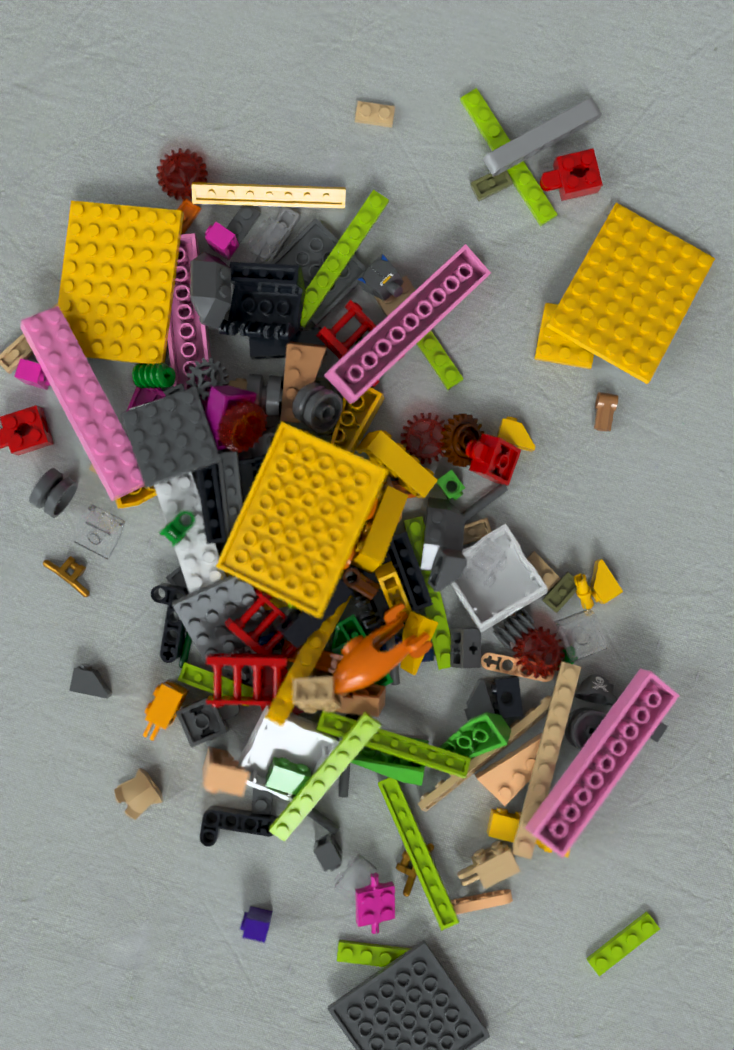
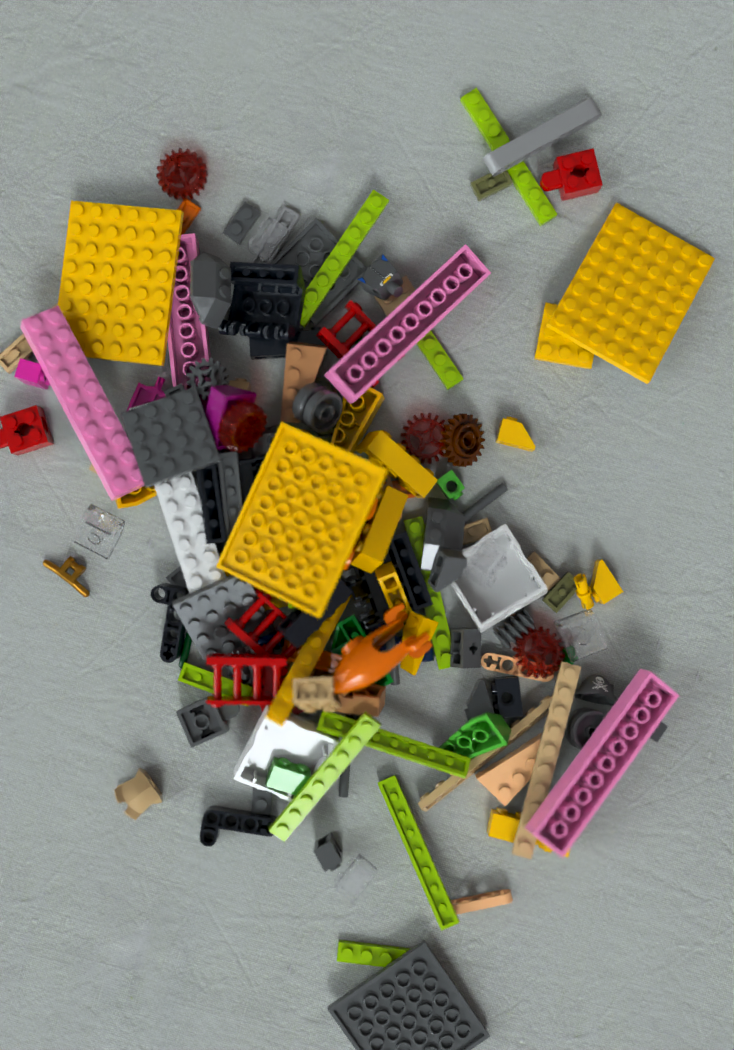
(53, 492): dark grey wheel -> none
(89, 682): dark grey slope -> none
(153, 375): green piece -> none
(163, 708): light orange brick -> none
(177, 528): green piece -> none
(221, 240): dark pink brick -> none
(223, 773): light nougat wedge -> none
(256, 924): dark purple brick -> none
(267, 395): dark grey wheel -> none
(268, 195): plate -> none
(323, 821): dark grey piece -> none
(361, 583): reddish brown piece -> none
(374, 114): tan plate -> none
(375, 903): dark pink plate -> none
(391, 765): bright green wedge -> none
(402, 867): pearl gold piece -> none
(490, 865): tan brick -> none
(493, 458): red brick -> none
(606, 406): medium nougat piece -> none
(623, 943): lime plate -> none

